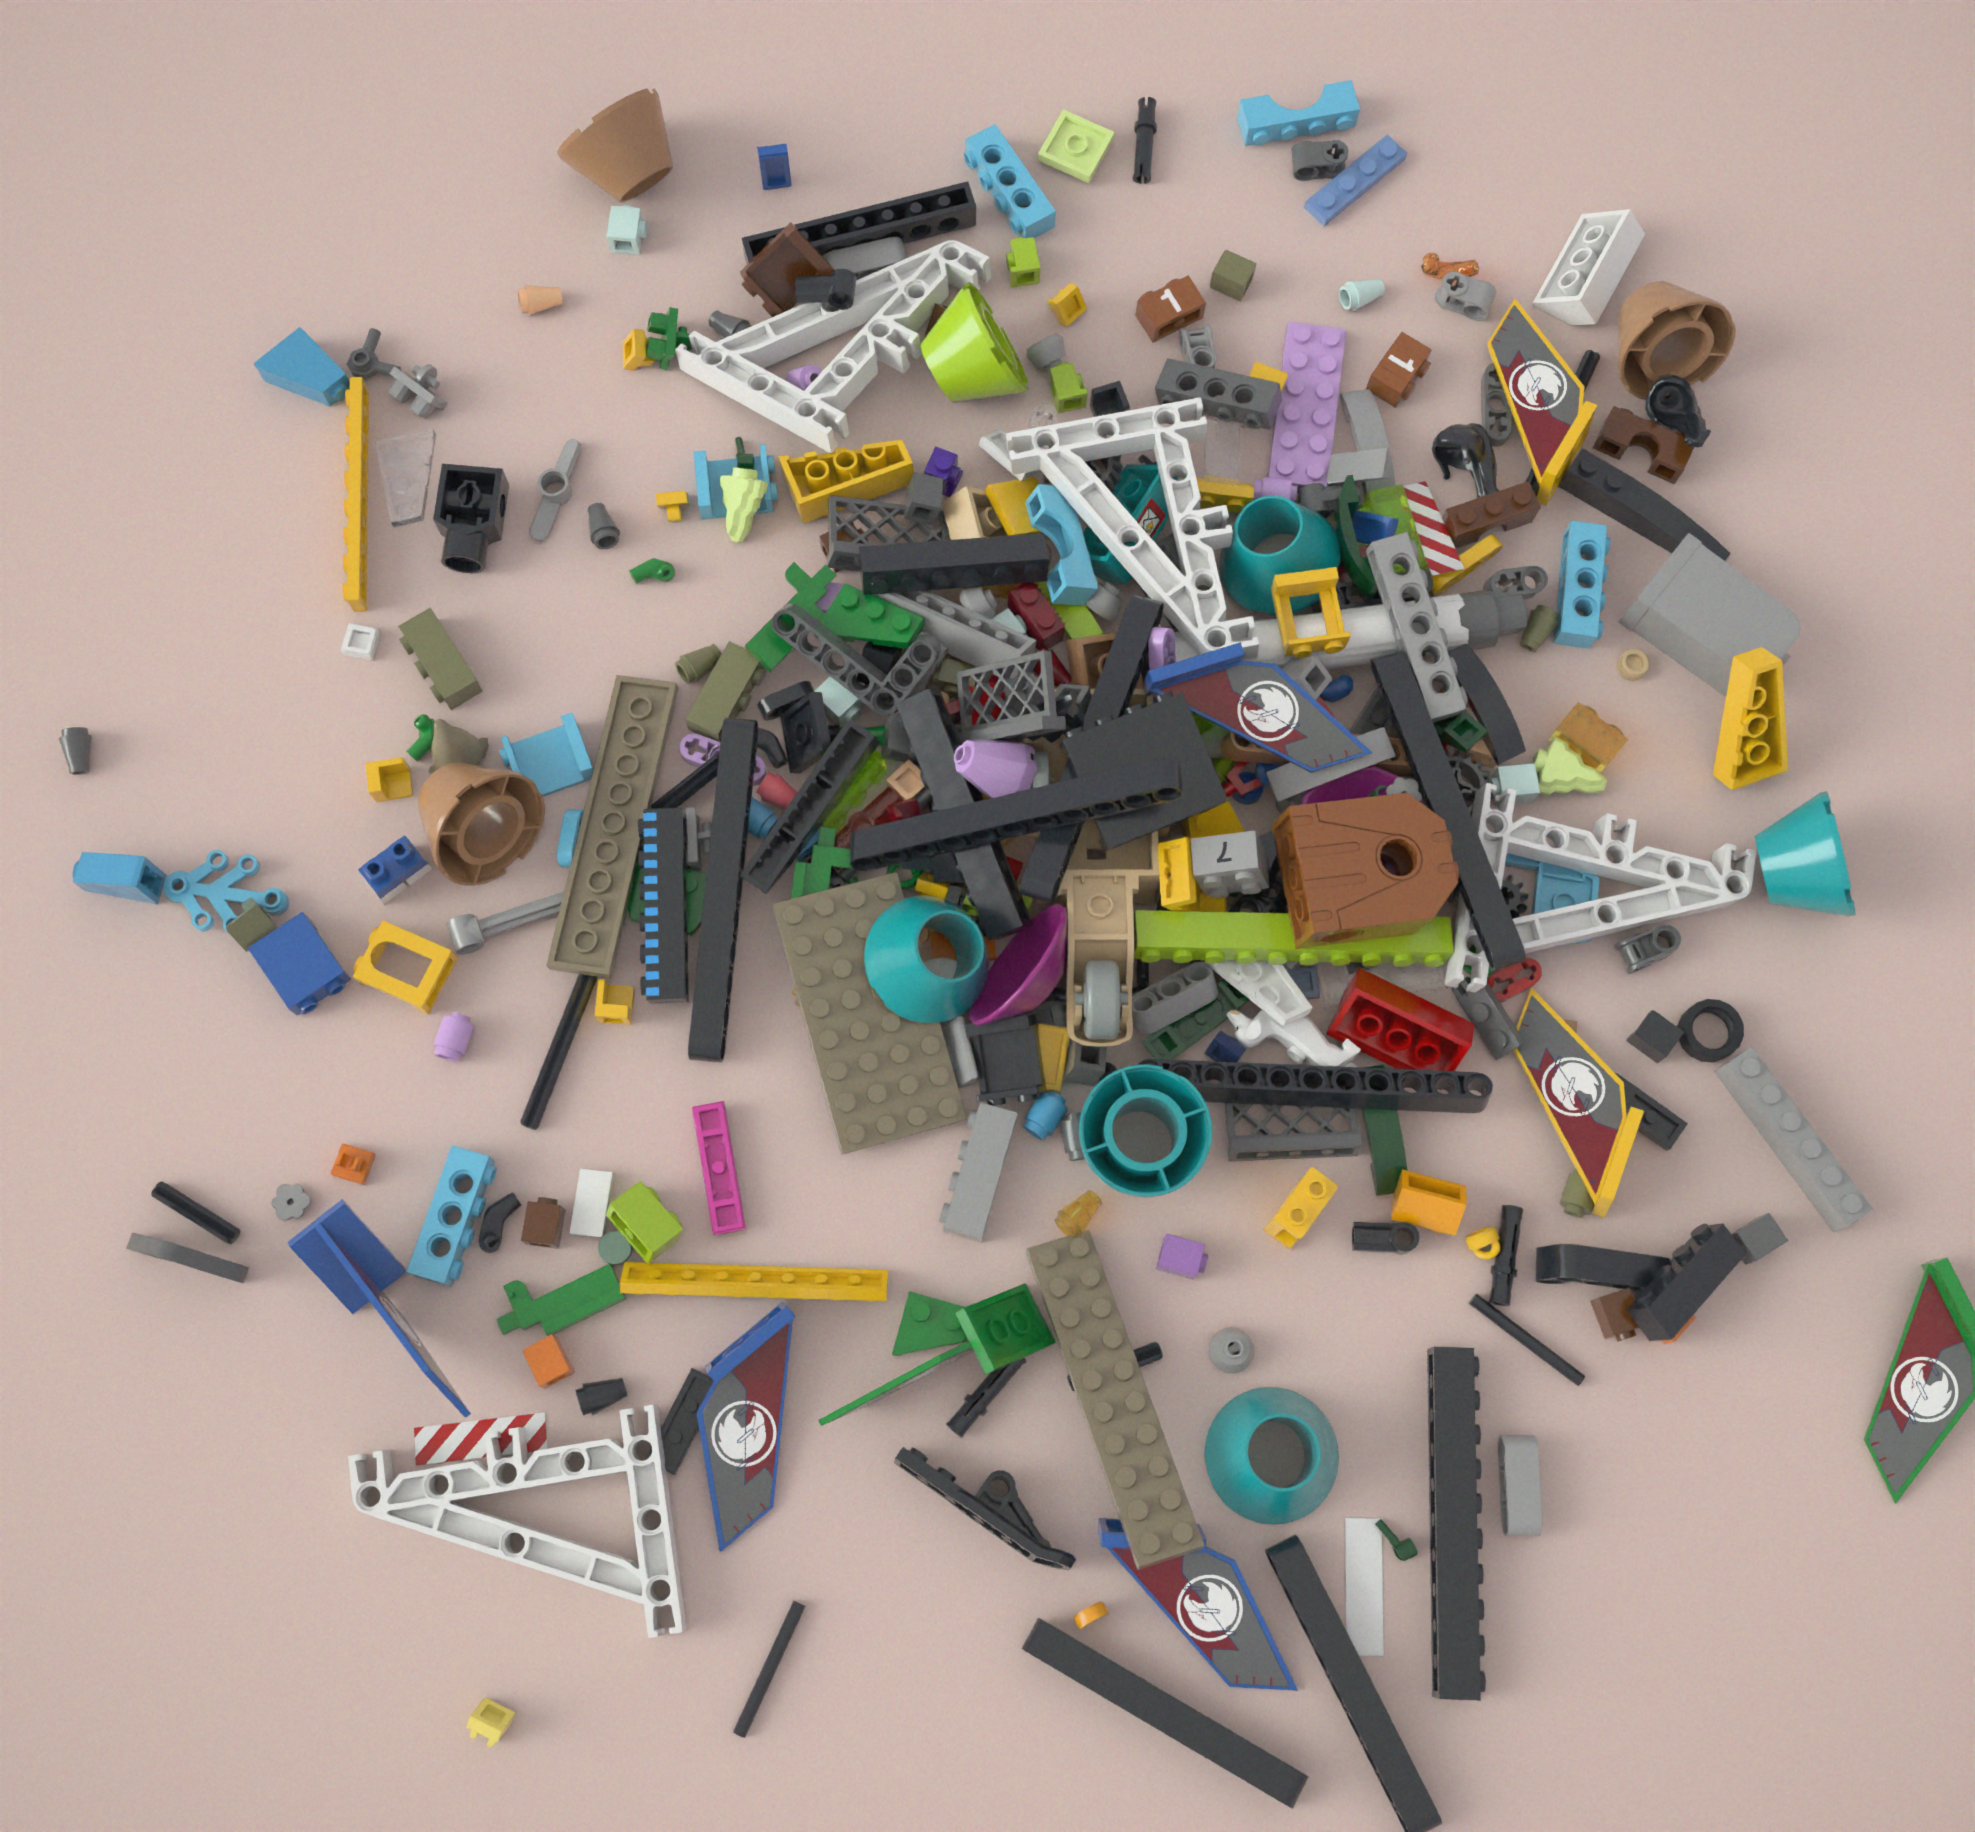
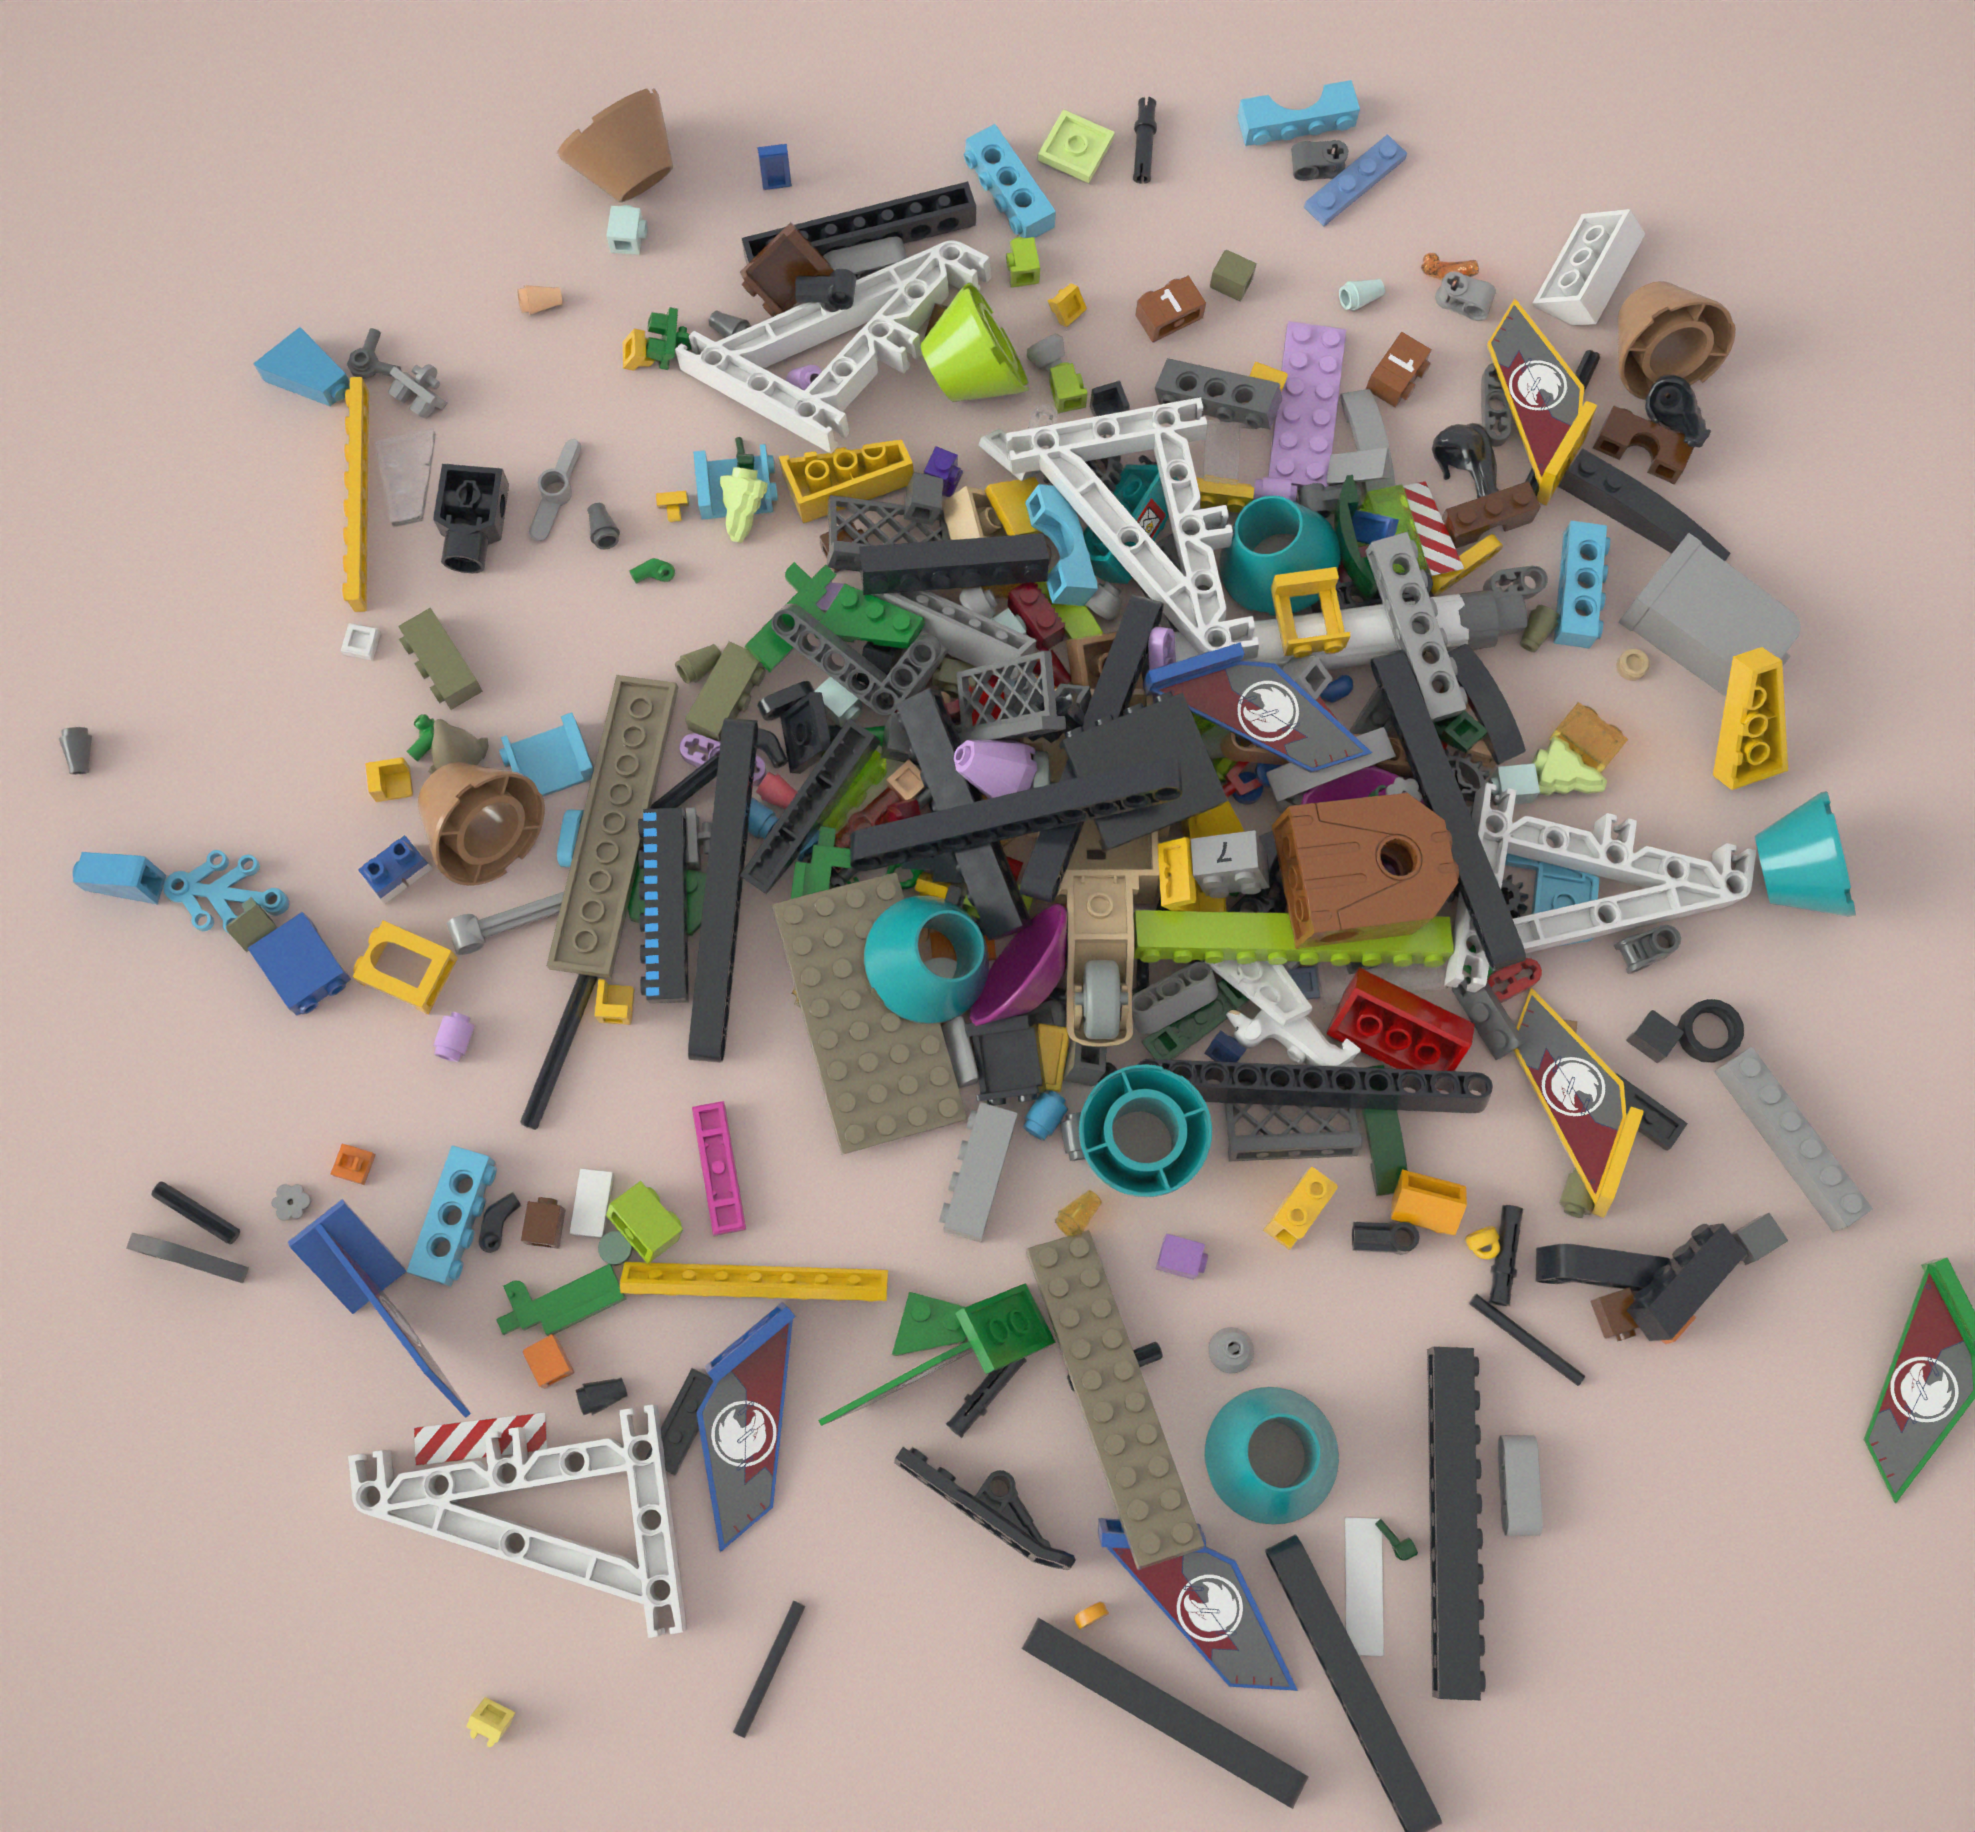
(1198, 346): light grey piece -> none

